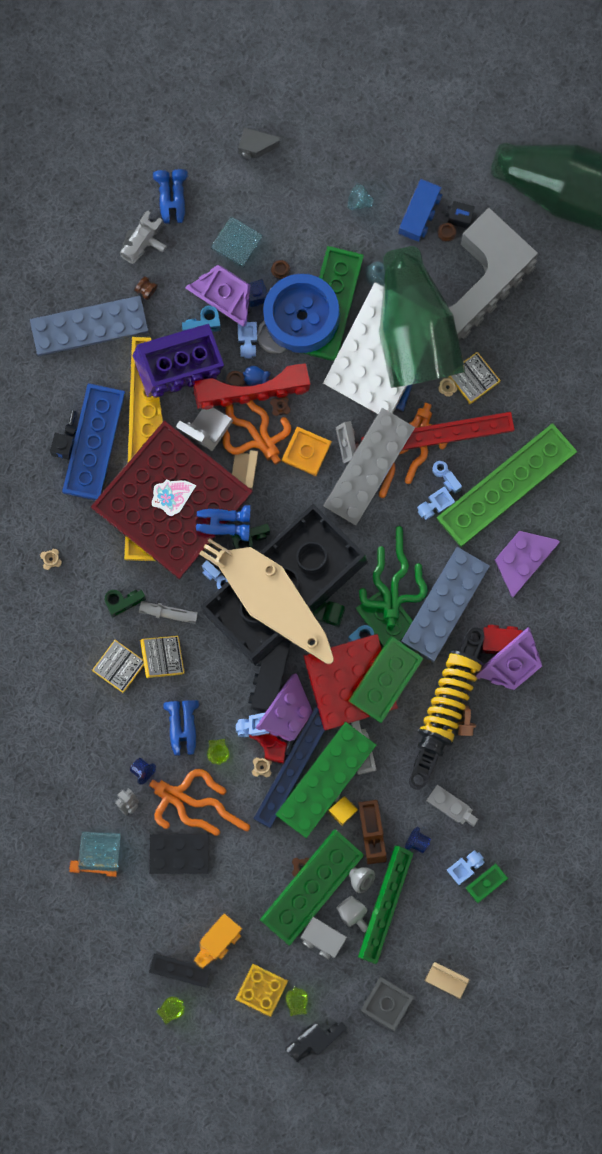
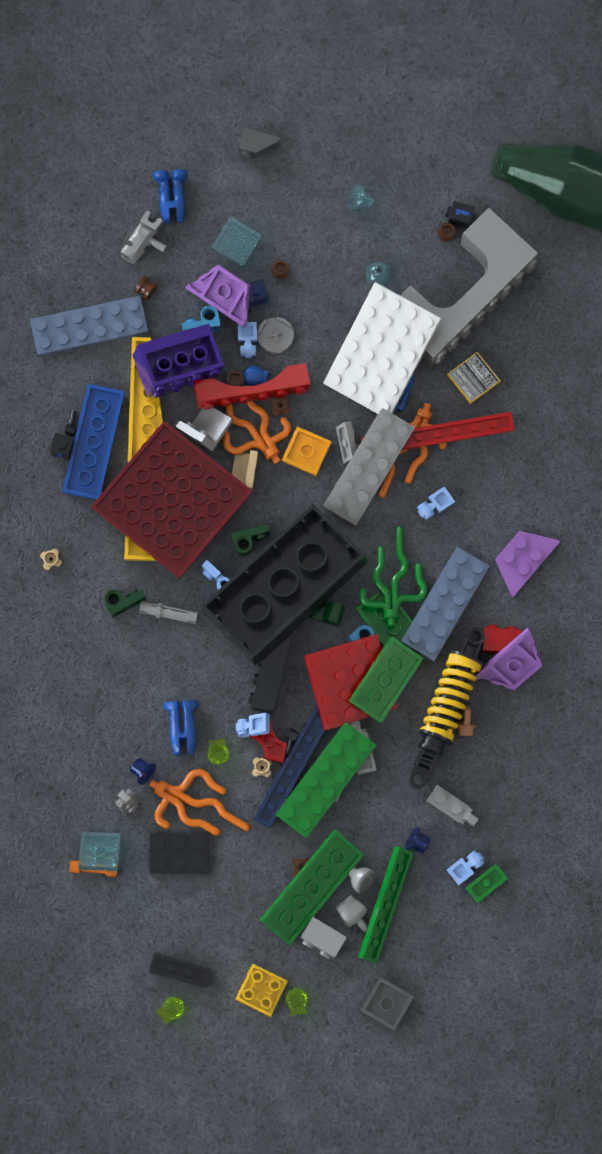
(118, 666): light grey tile -> none
(162, 656): tile -> none
(172, 495): sticker -> none
(217, 940): light orange hinge -> none
(225, 515): blue piece -> none
(270, 597): tan wing -> none
(287, 712): medium lavender wing -> none
(307, 295): blue brick -> none
(314, 1039): black plate -> none
(341, 272): green plate -> none
(343, 810): yellow brick -> none
(372, 832): reddish brown slope -> none
(416, 323): clear green windscreen -> none
(420, 210): blue brick -> none
(447, 382): tan plate -> none
(447, 980): tan panel -> none
(451, 482): light blue plate -> none
(506, 485): bright green plate -> none

